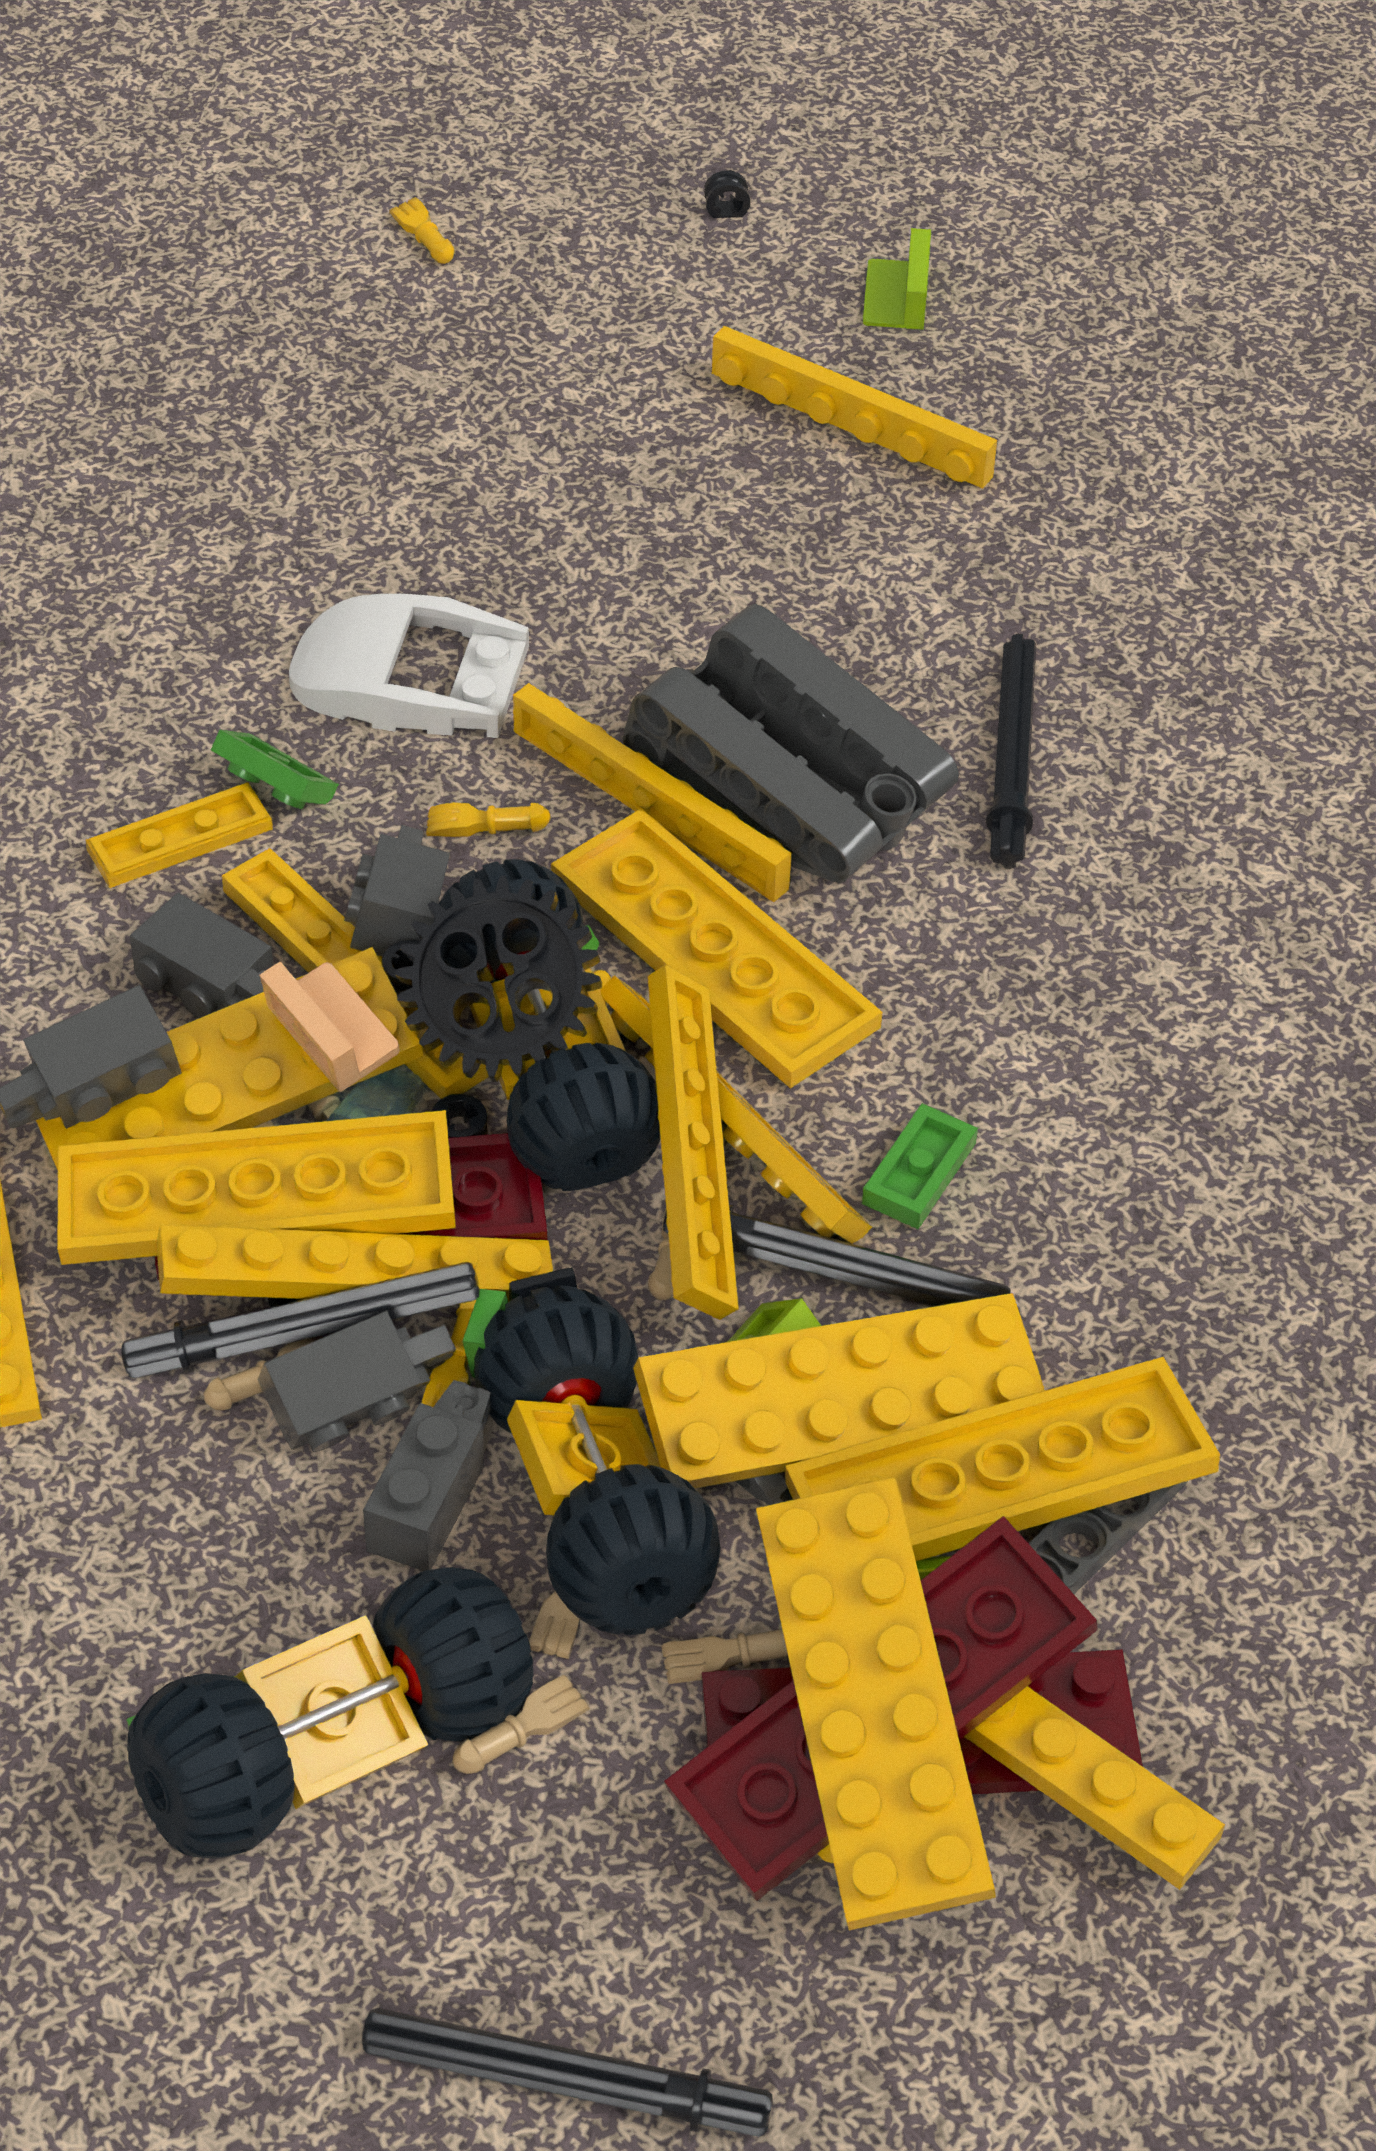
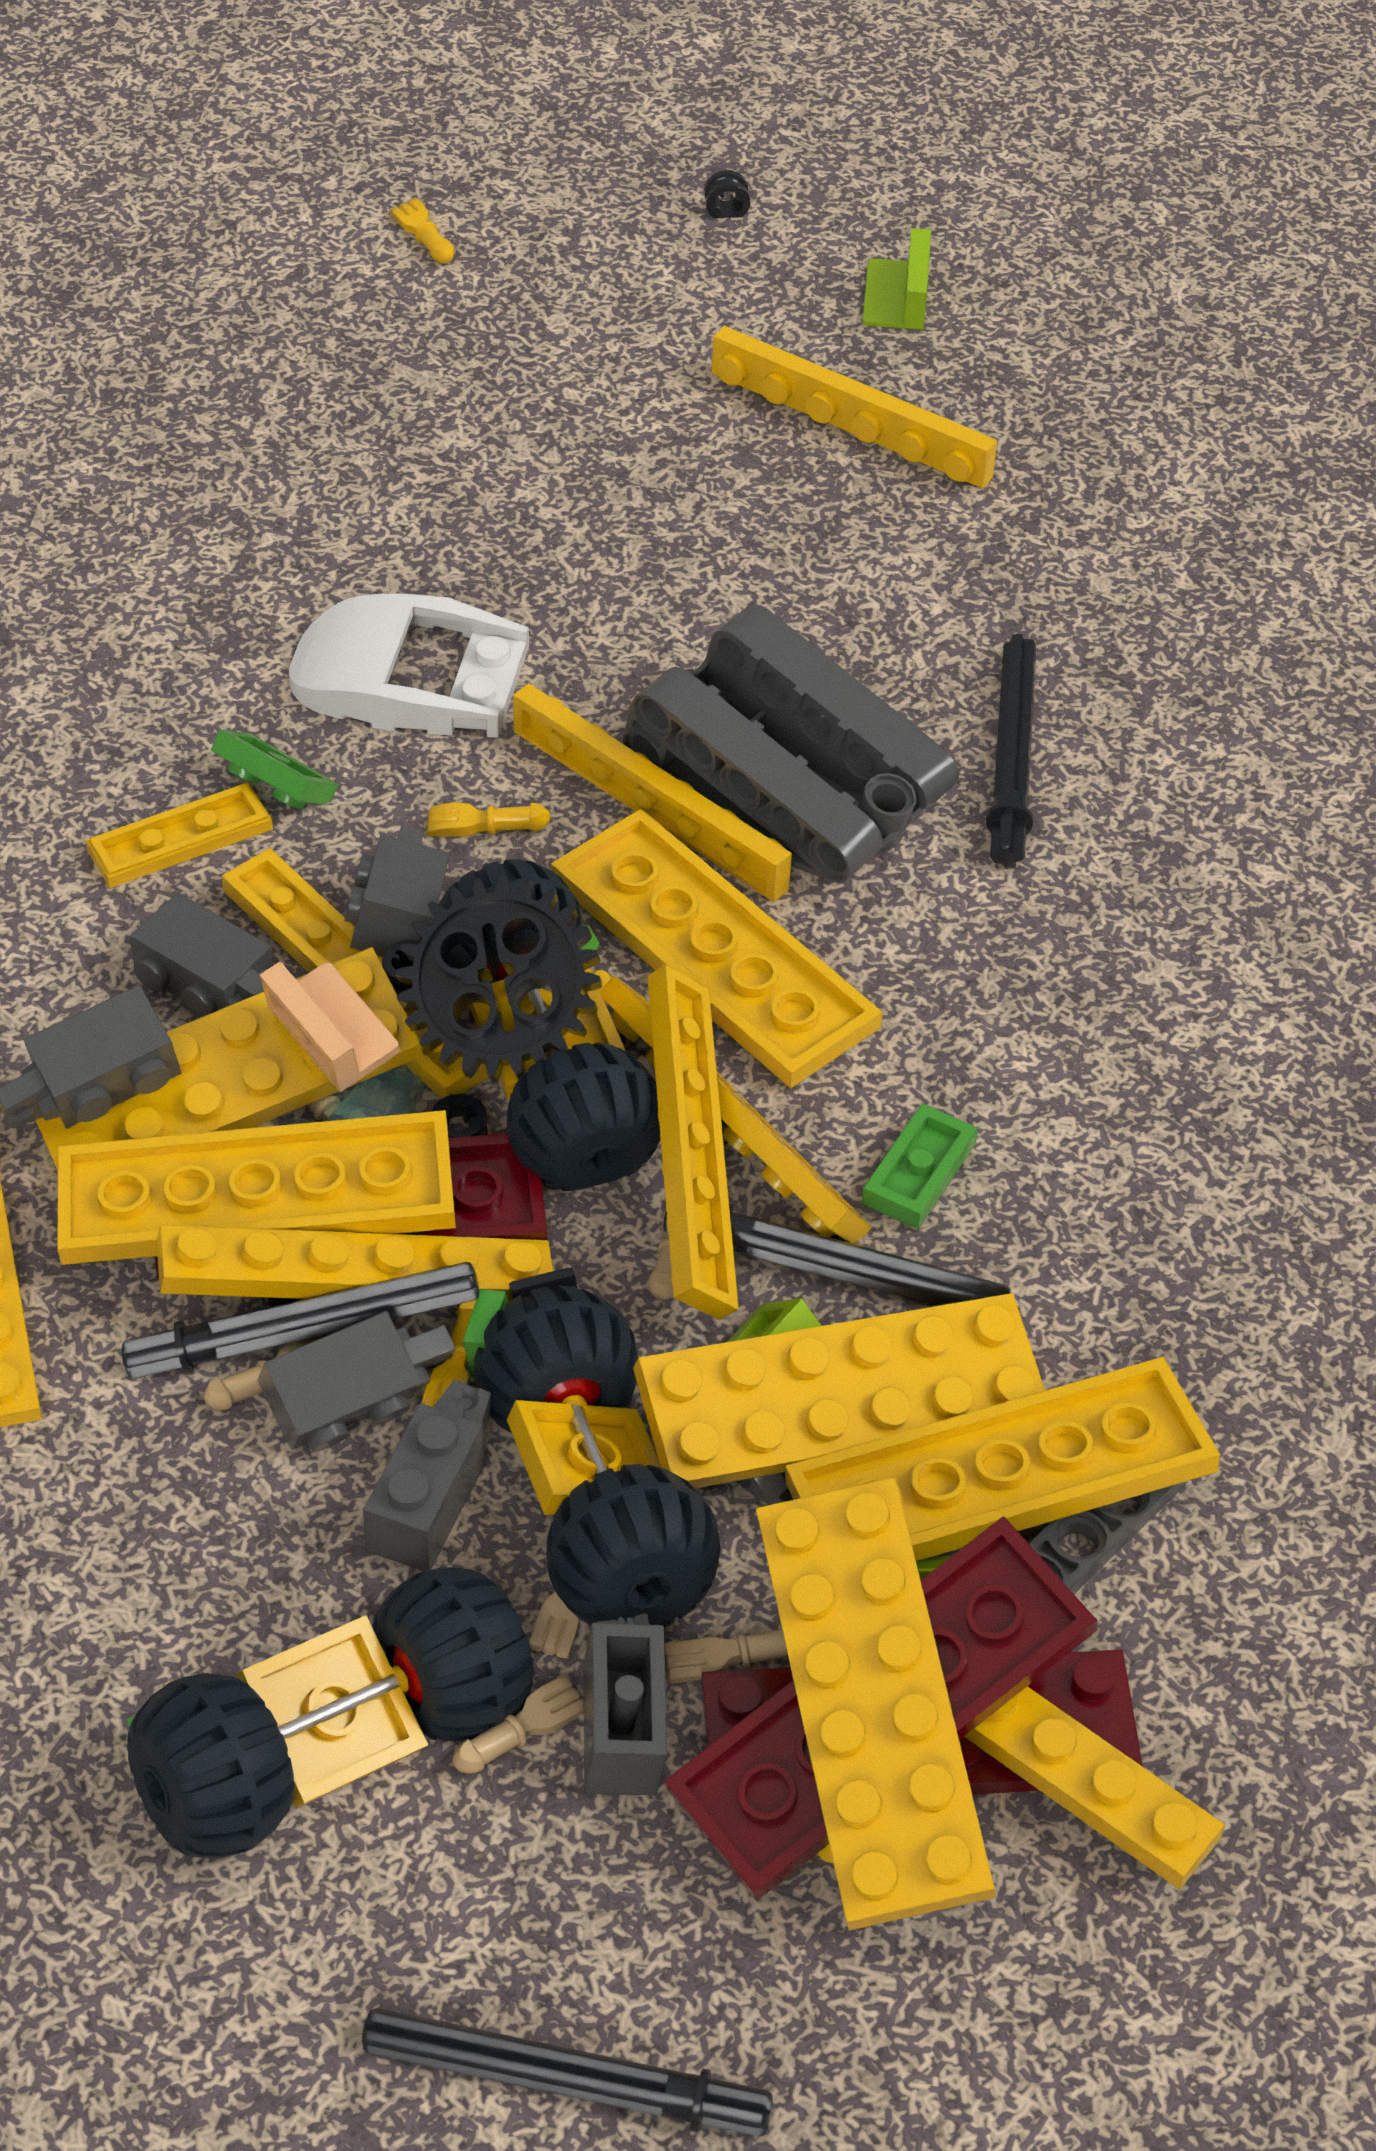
(624, 1707): none -> dark grey hinge

